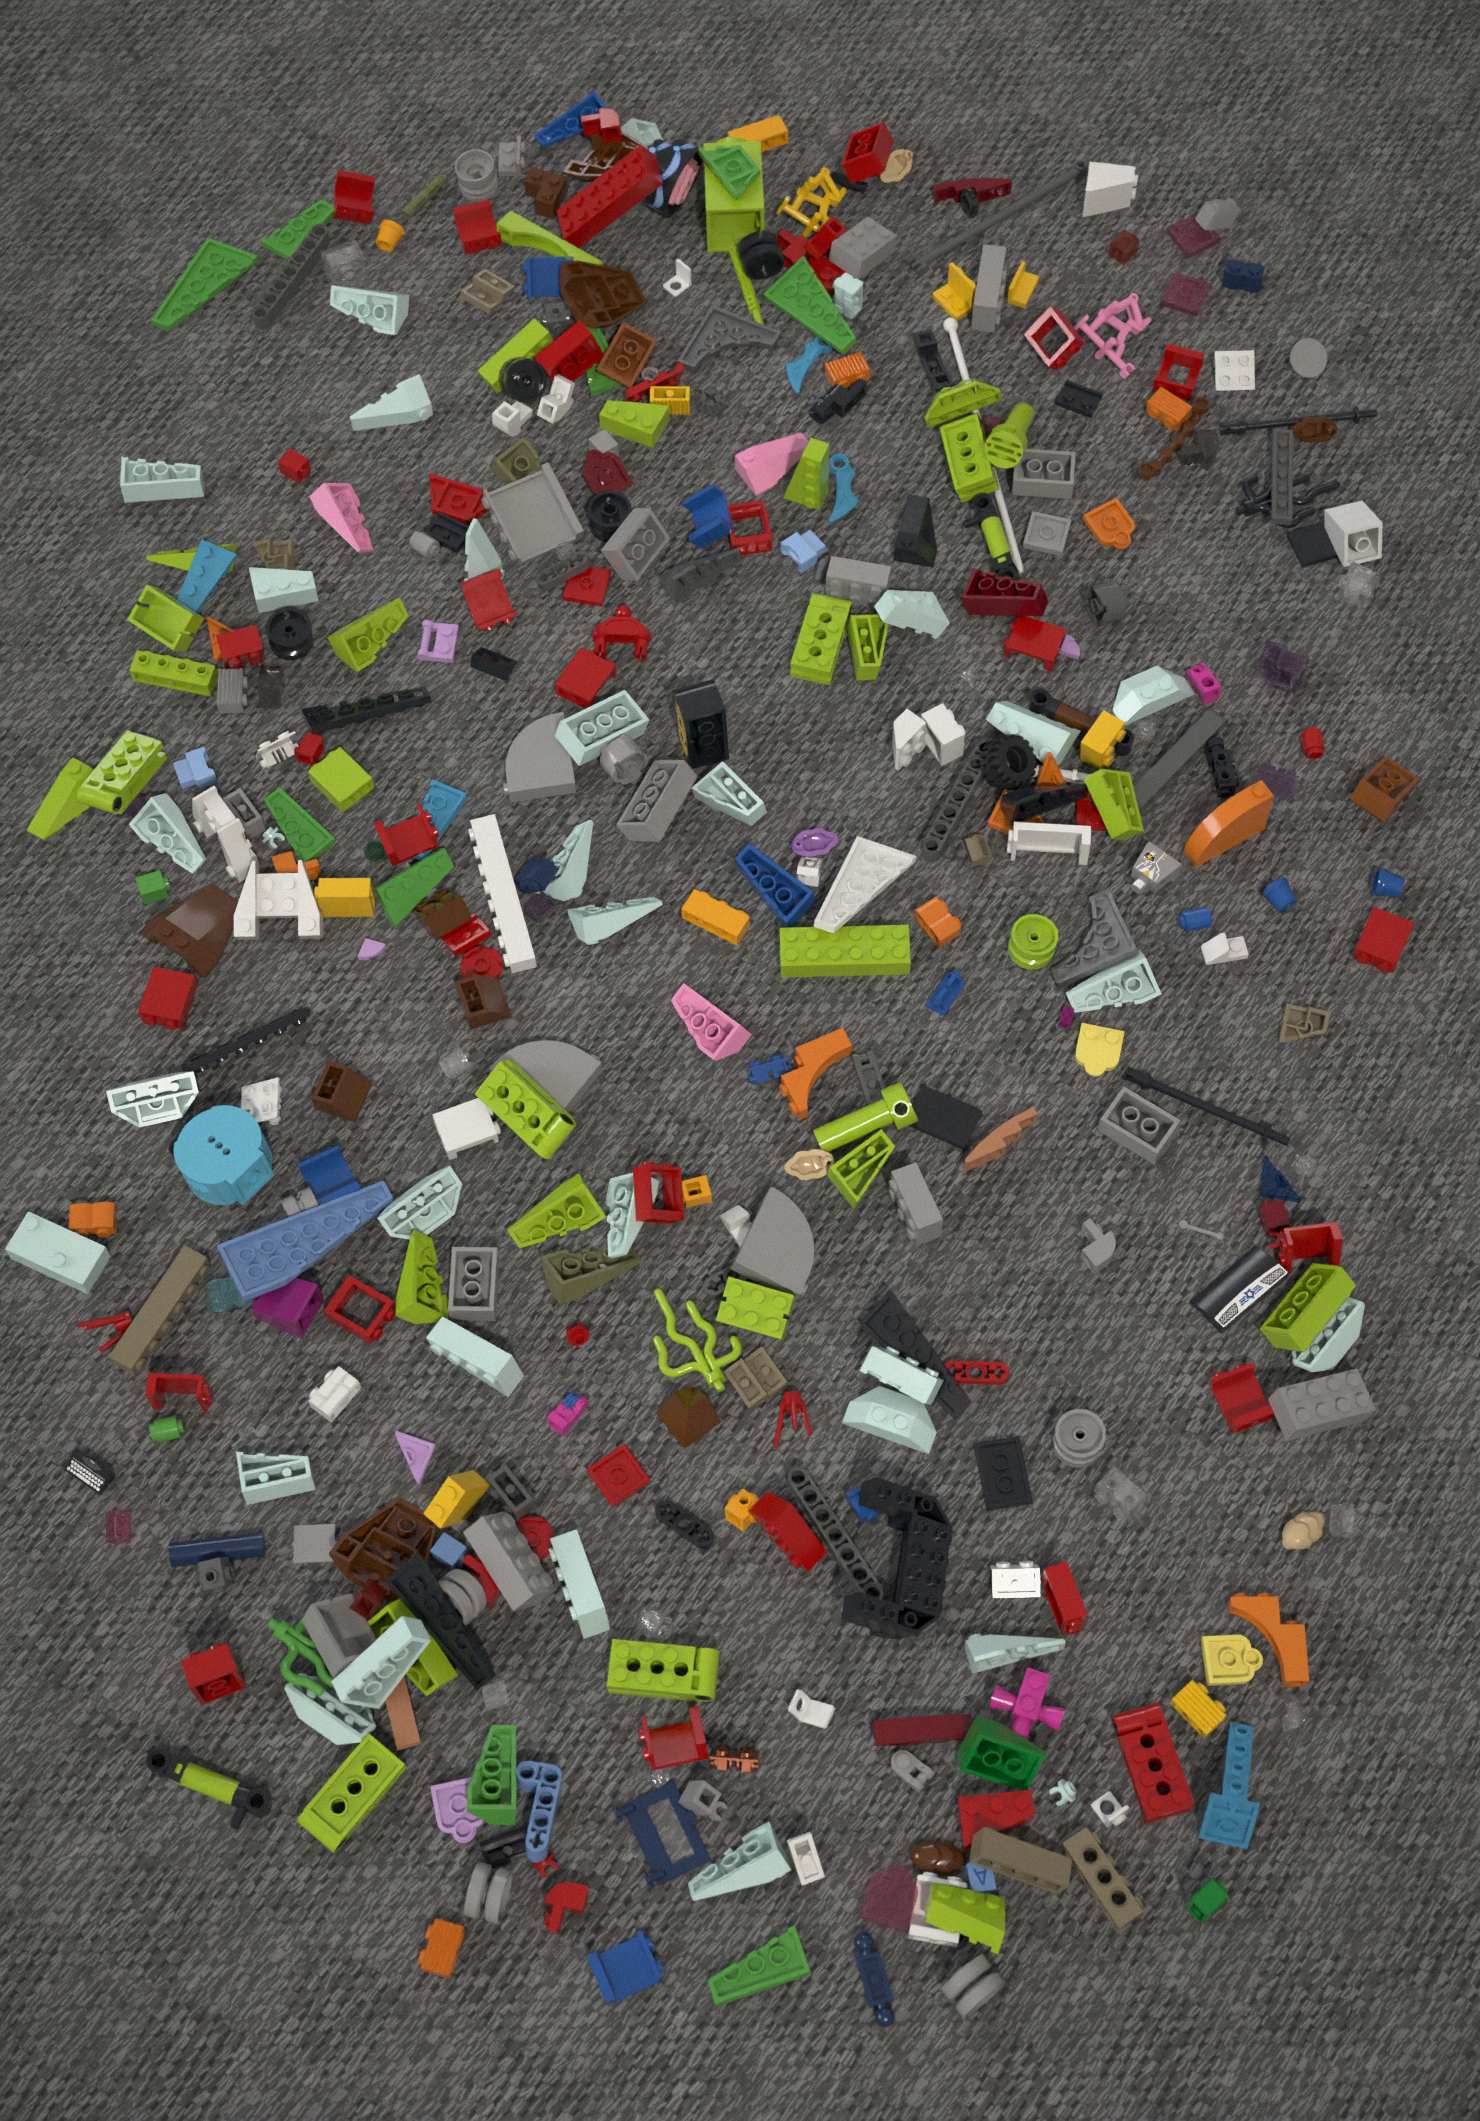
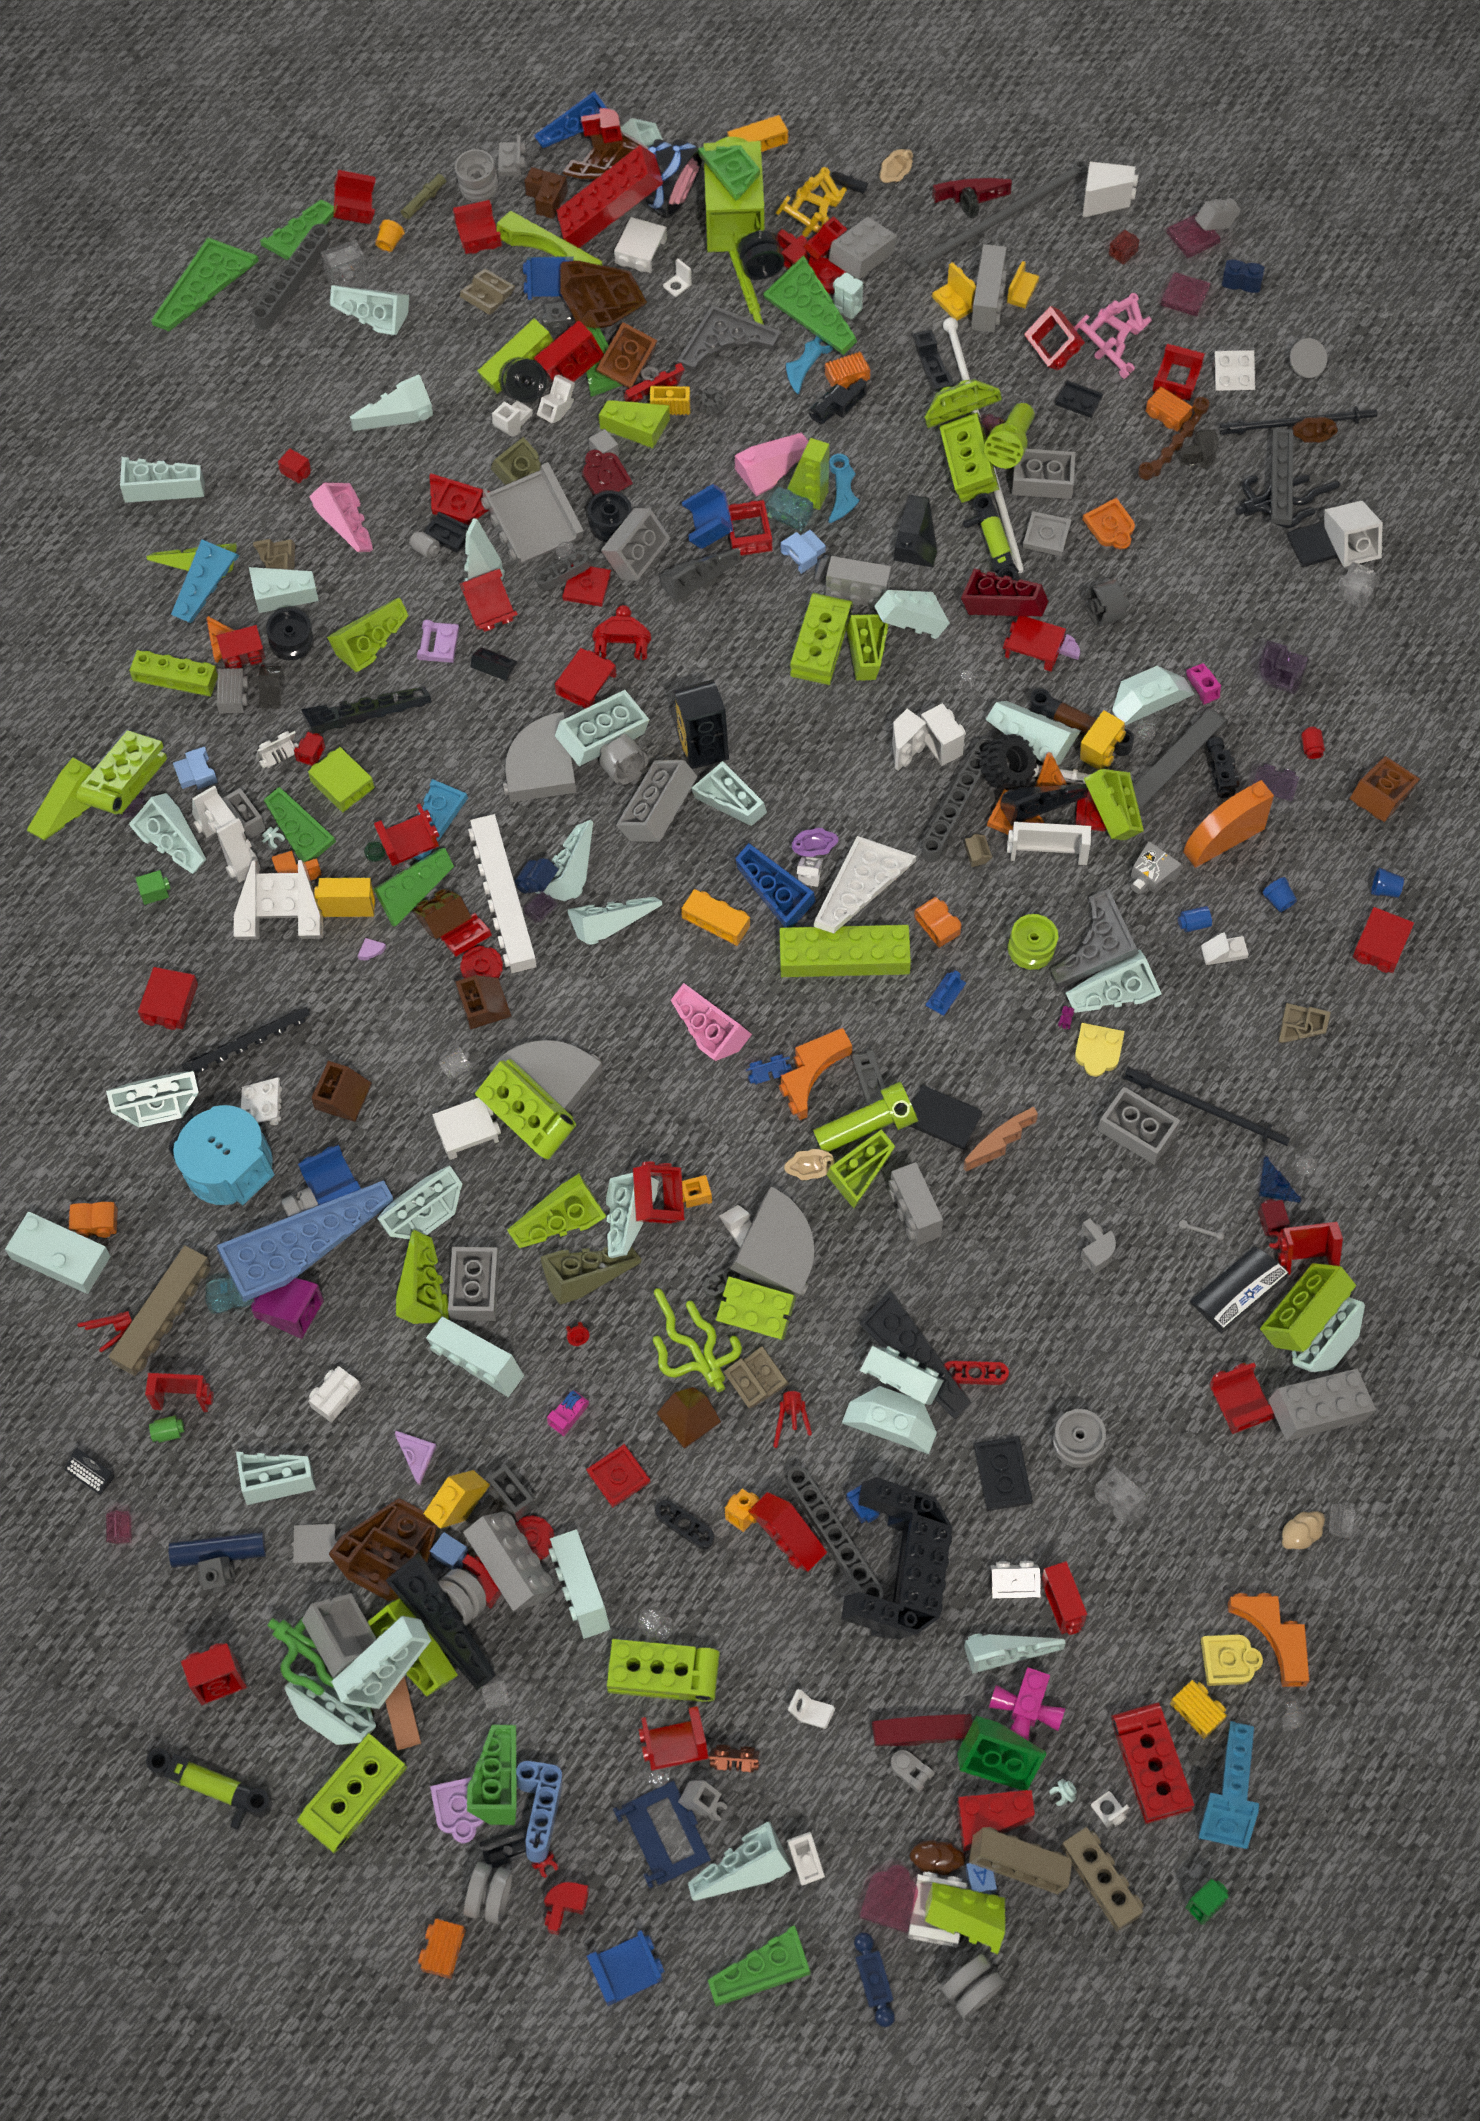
(166, 619): lime piece -> none
(196, 928): reddish brown wedge -> none
(343, 1296): red window -> none
(368, 1599): clear red brick -> none
(639, 244): none -> white panel
(790, 508): none -> clear light blue brick
(867, 153): red brick -> none

